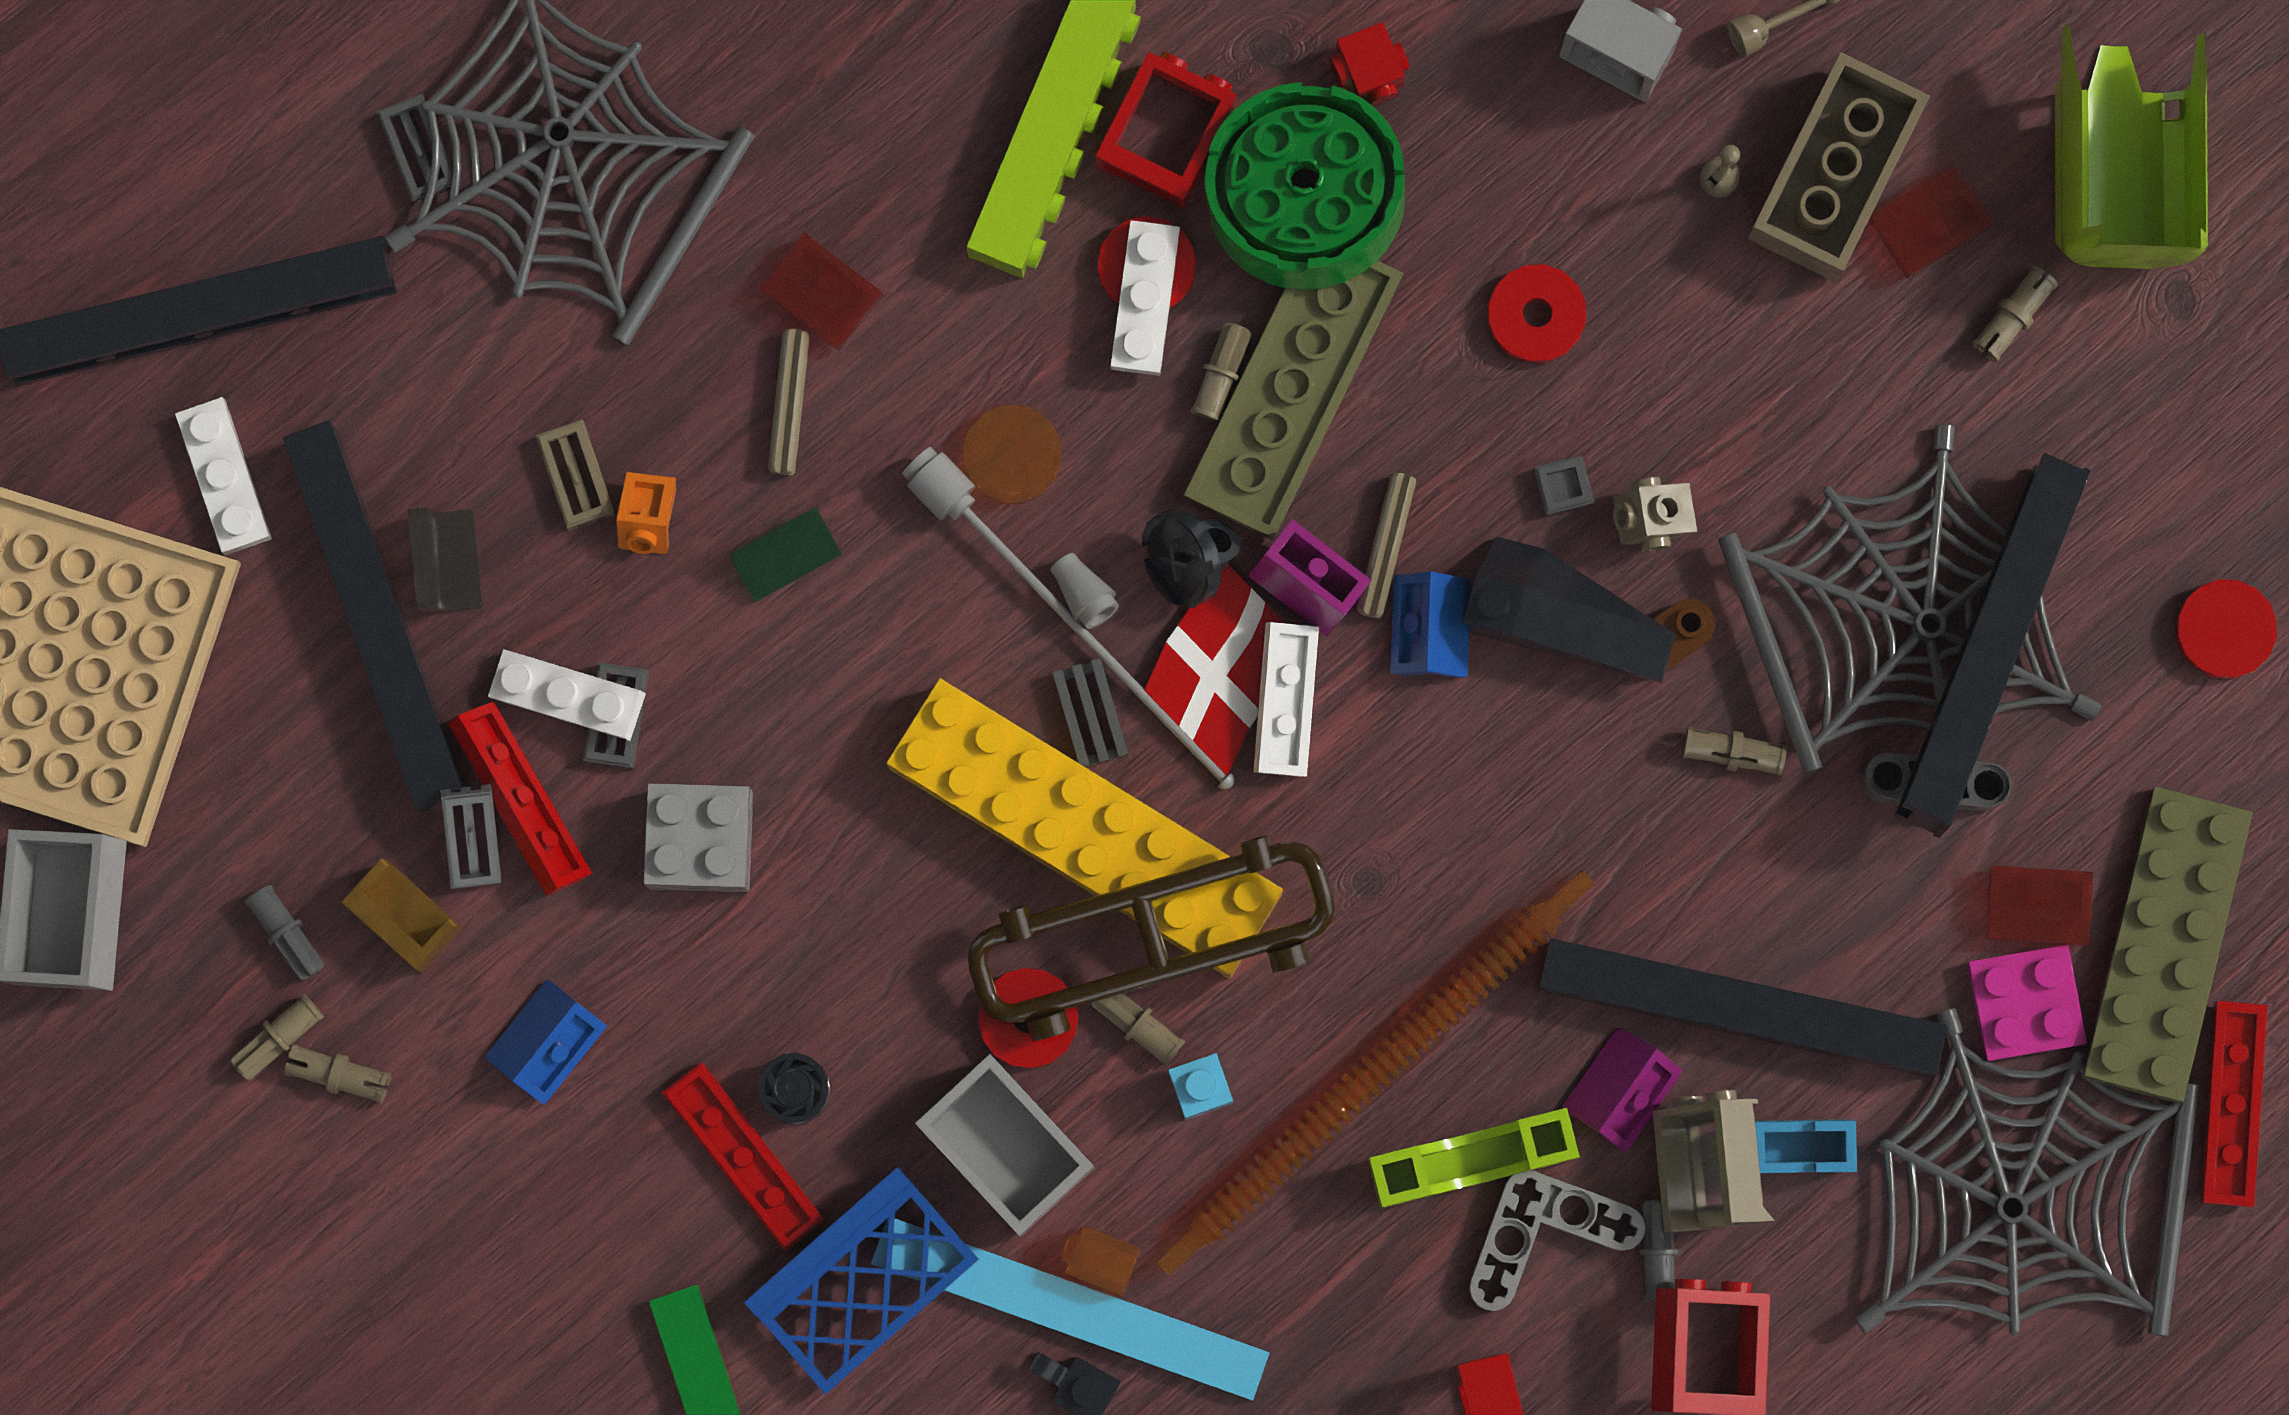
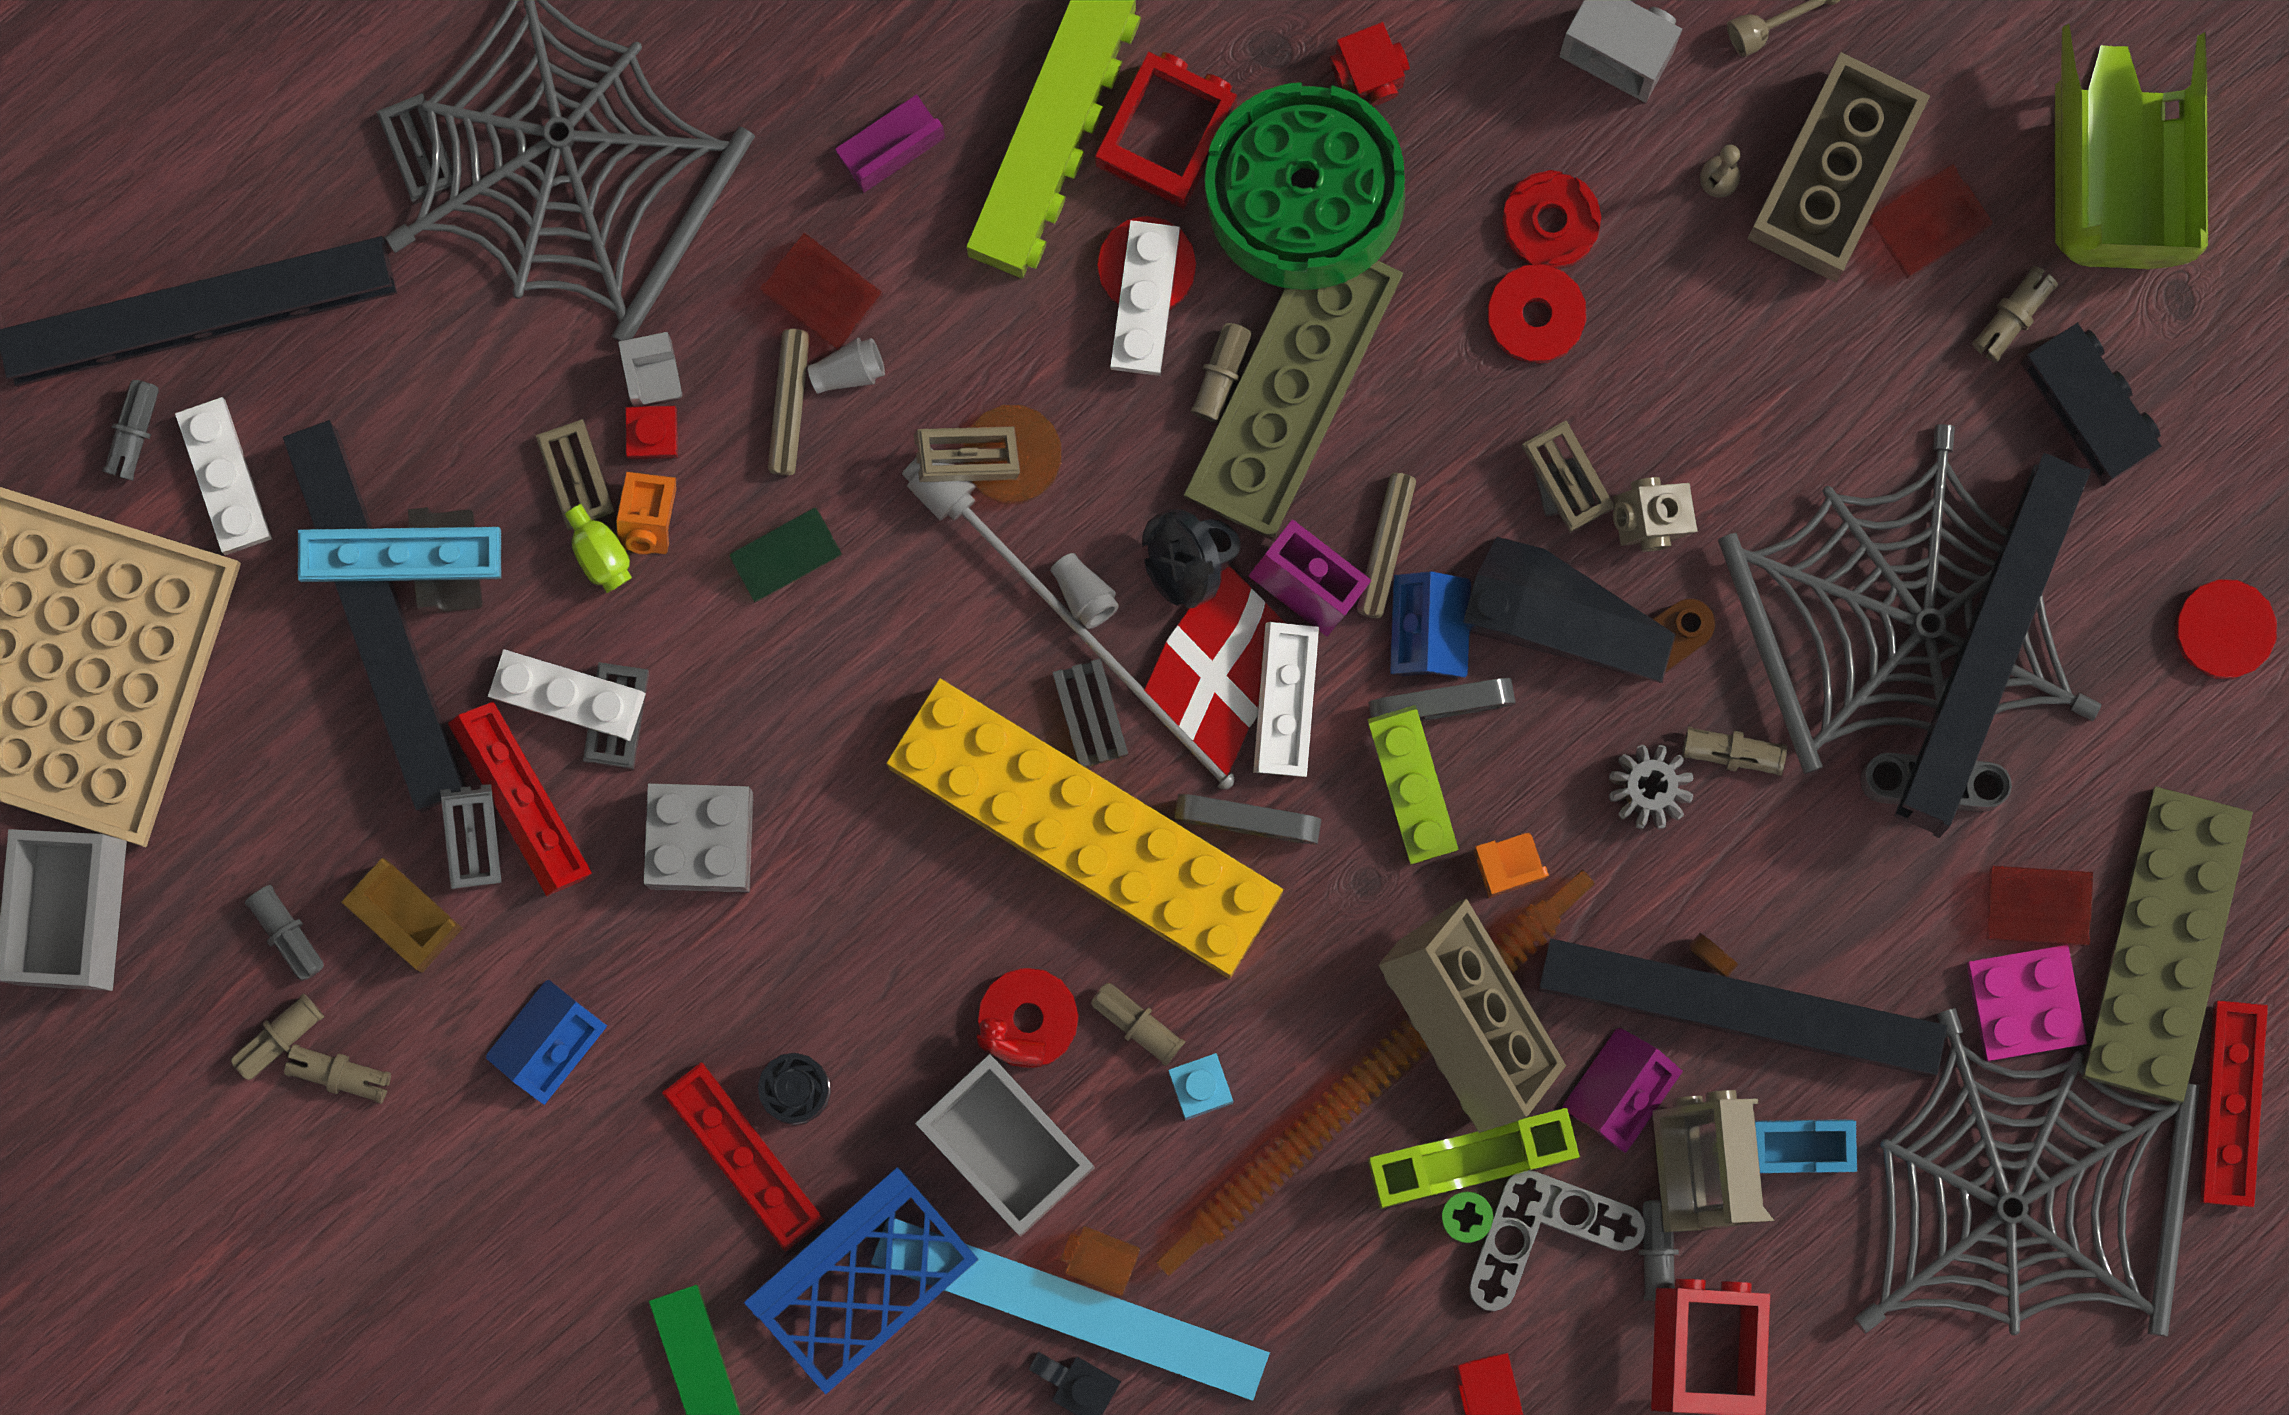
(131, 428): none -> dark grey axle
(399, 554): none -> medium azure tile
(598, 550): none -> lime plant
(650, 369): none -> light grey panel
(651, 432): none -> red plate
(848, 367): none -> light grey cone
(890, 143): none -> magenta panel
(970, 472): none -> dark tan tile
(1009, 1049): none -> red arm
(1047, 1015): dark brown bar -> none
(1247, 819): none -> dark grey beam
(1413, 784): none -> lime plate
(1450, 700): none -> dark grey beam
(1473, 1017): none -> dark tan slope
(1480, 1208): none -> bright green bush
(1509, 864): none -> orange panel
(1556, 191): none -> red tile
(1587, 513): none -> dark tan tile
(1660, 801): none -> light grey gear
(1713, 955): none -> reddish brown tile
(2092, 403): none -> black brick

